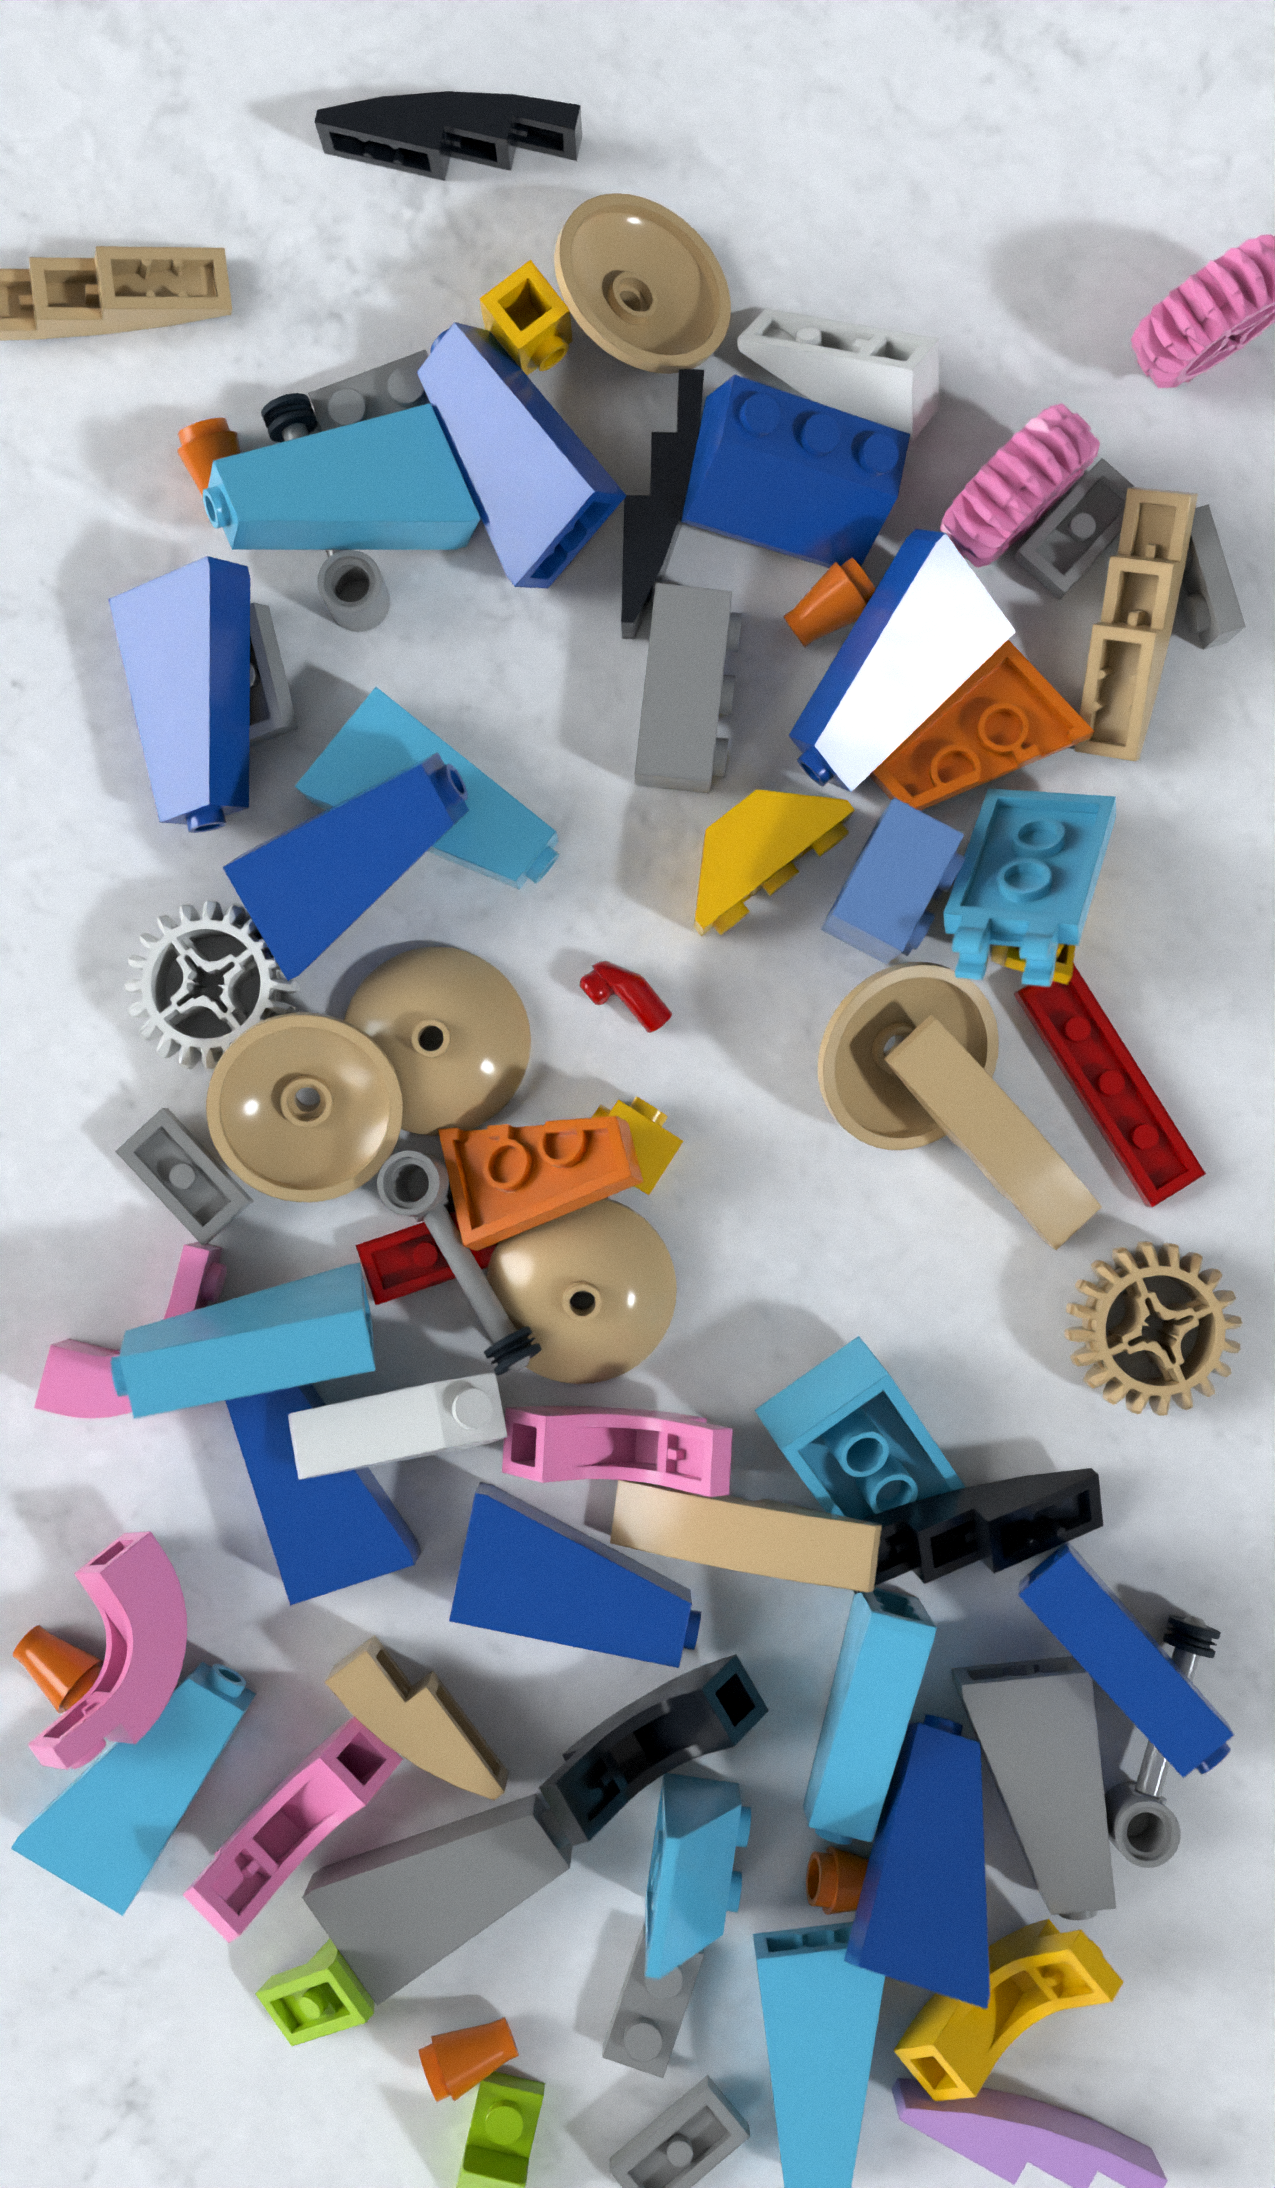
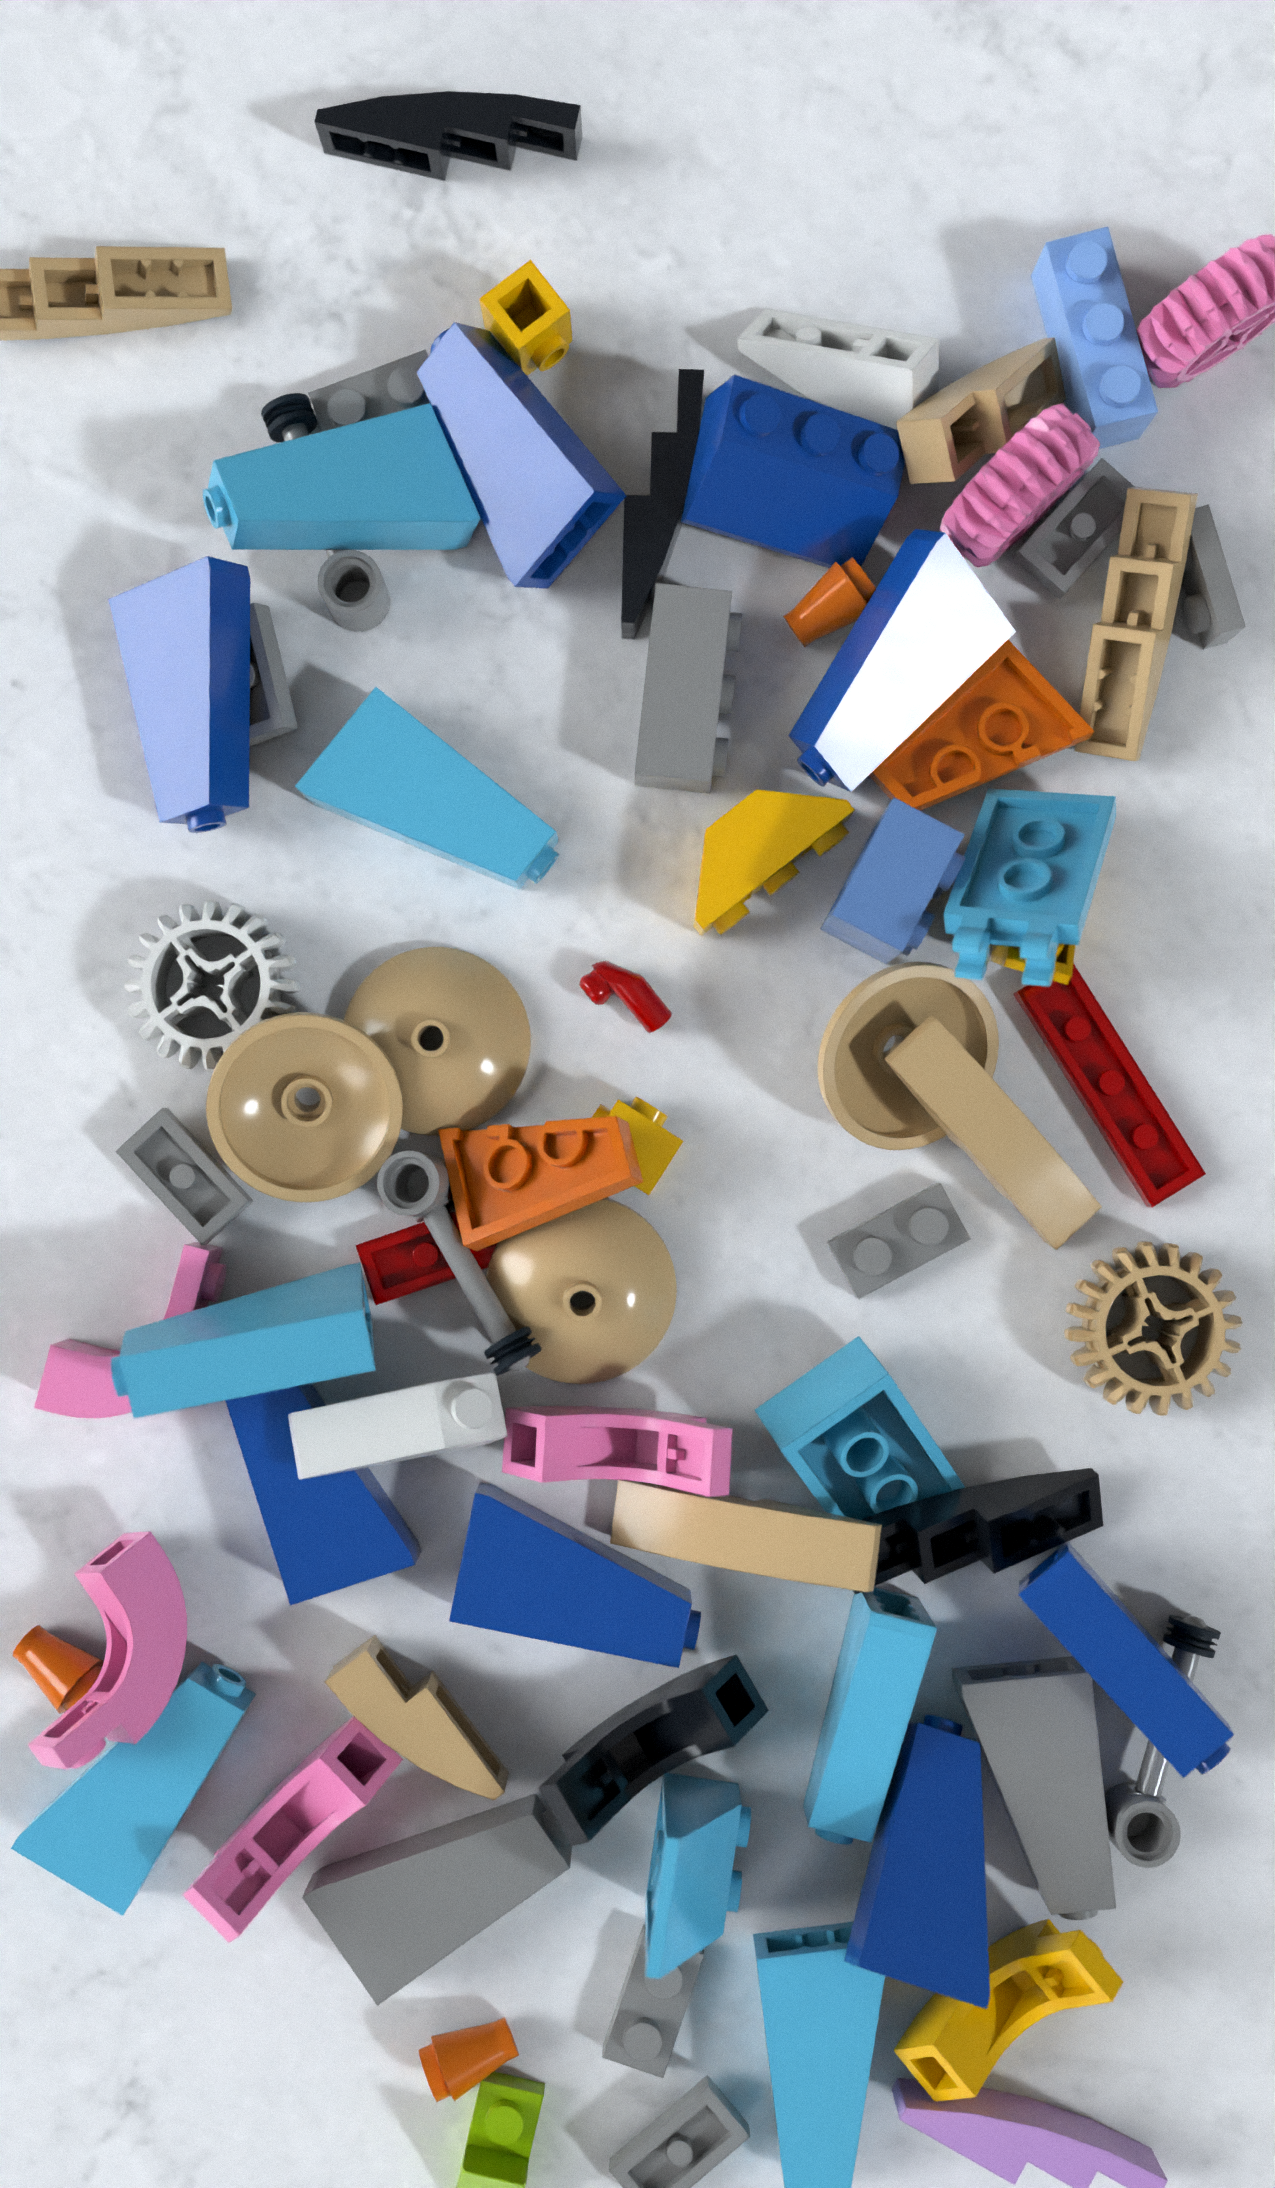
(204, 443): orange cone -> none
(316, 1997): lime slope -> none
(336, 865): blue slope -> none
(642, 283): tan dish -> none
(835, 1880): orange cone -> none
(898, 1240): none -> light grey plate
(979, 412): none -> tan slope
(1094, 336): none -> light blue brick

